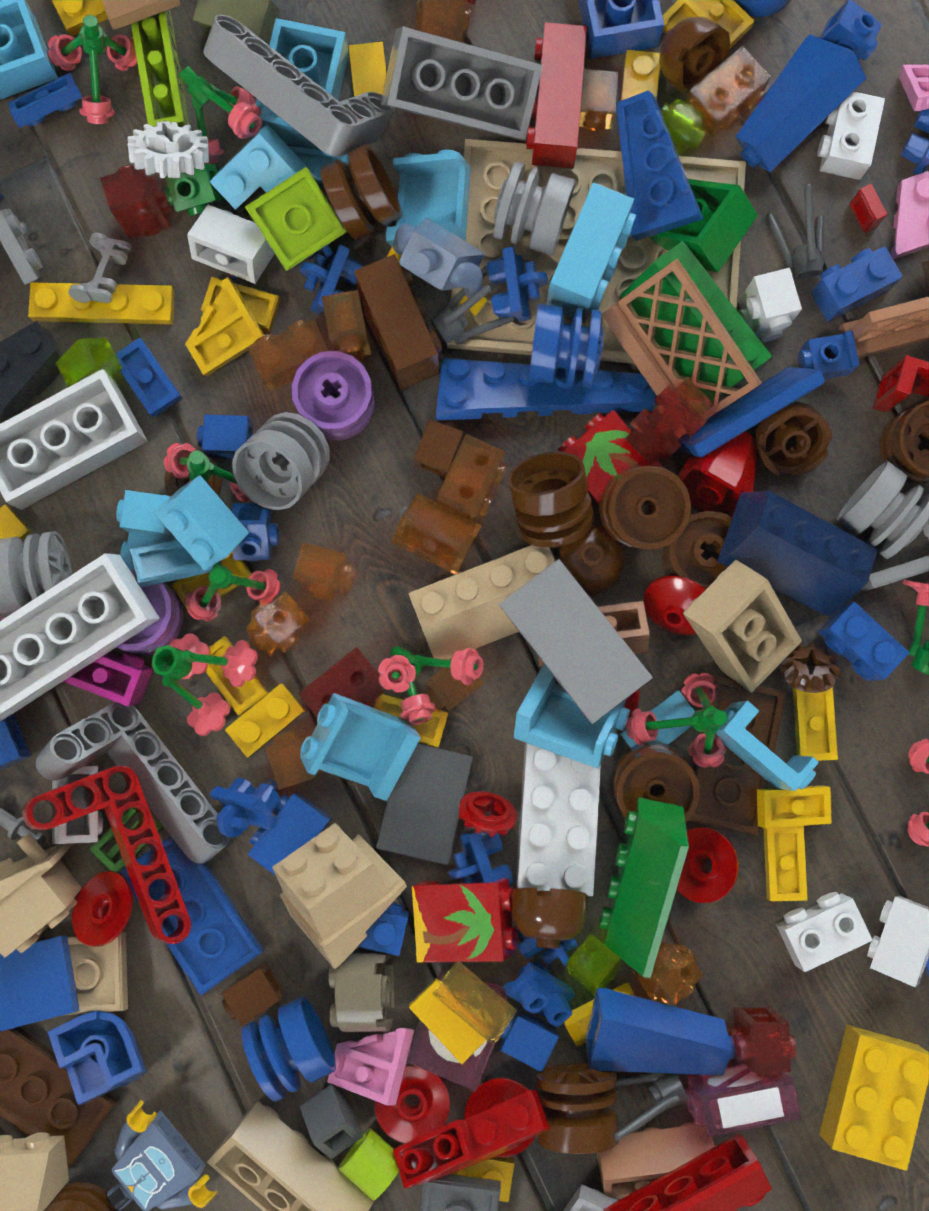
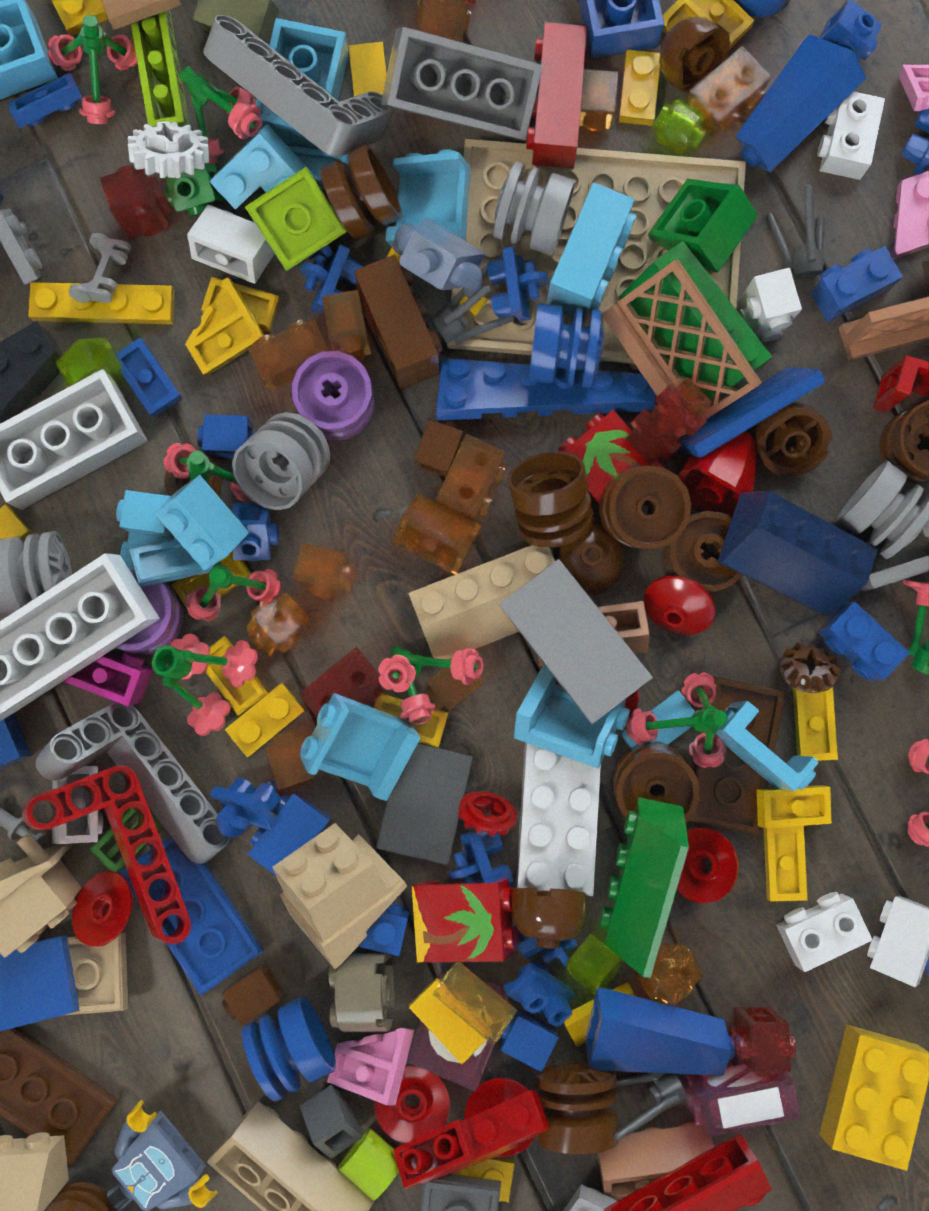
(97, 1054): blue brick -> none
(653, 169): blue wing -> none
(743, 625): tan brick -> none
(842, 351): blue brick -> none
(868, 208): red tile -> none

